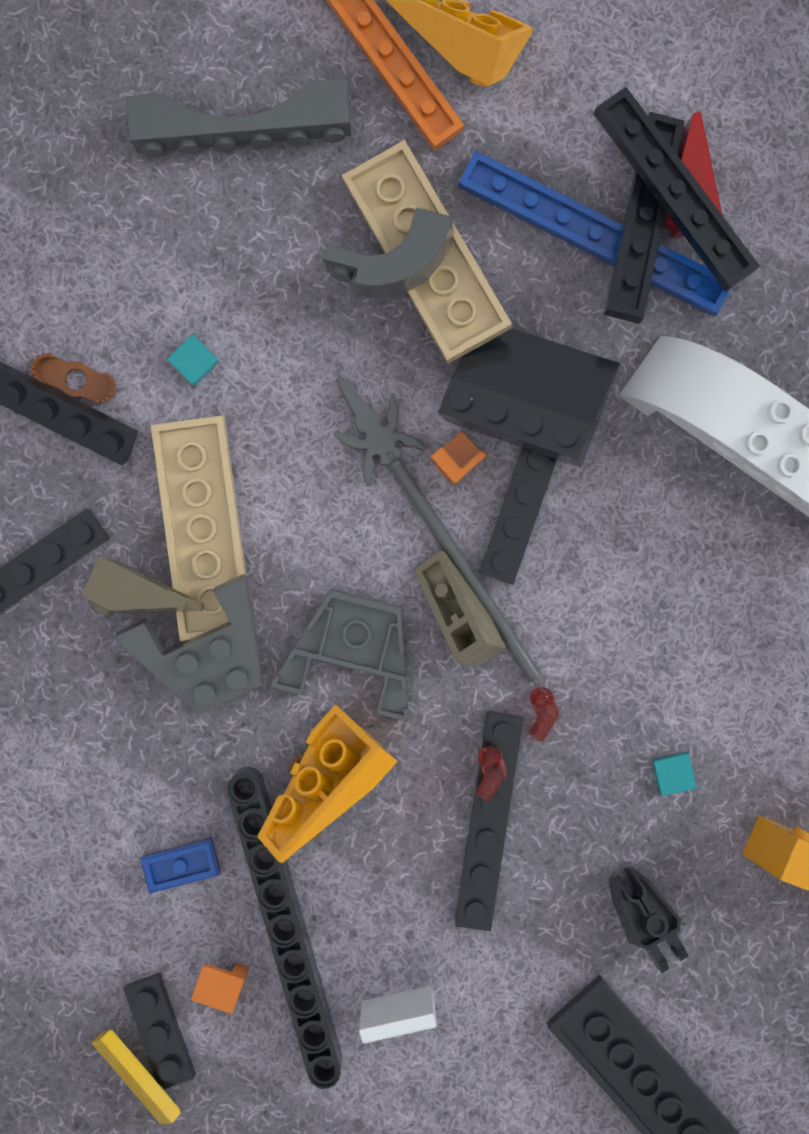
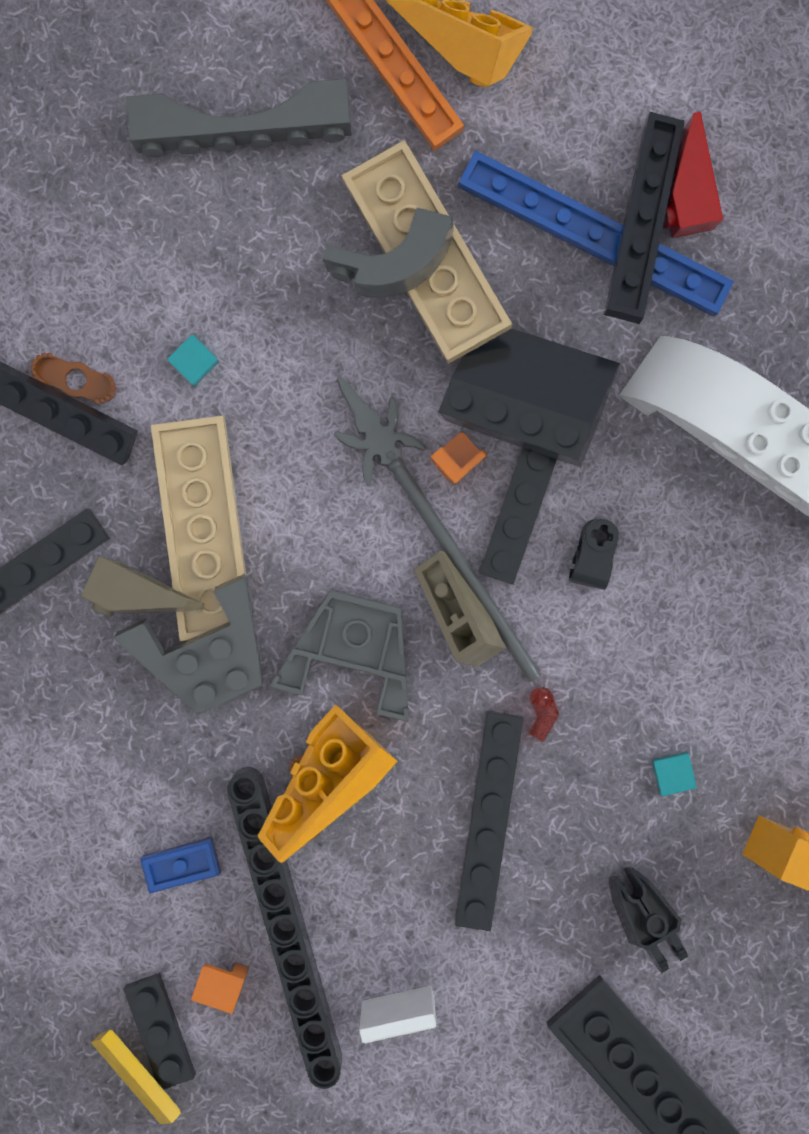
(494, 772): clear red arm -> none
(594, 561): none -> black piece
(675, 189): black plate -> none

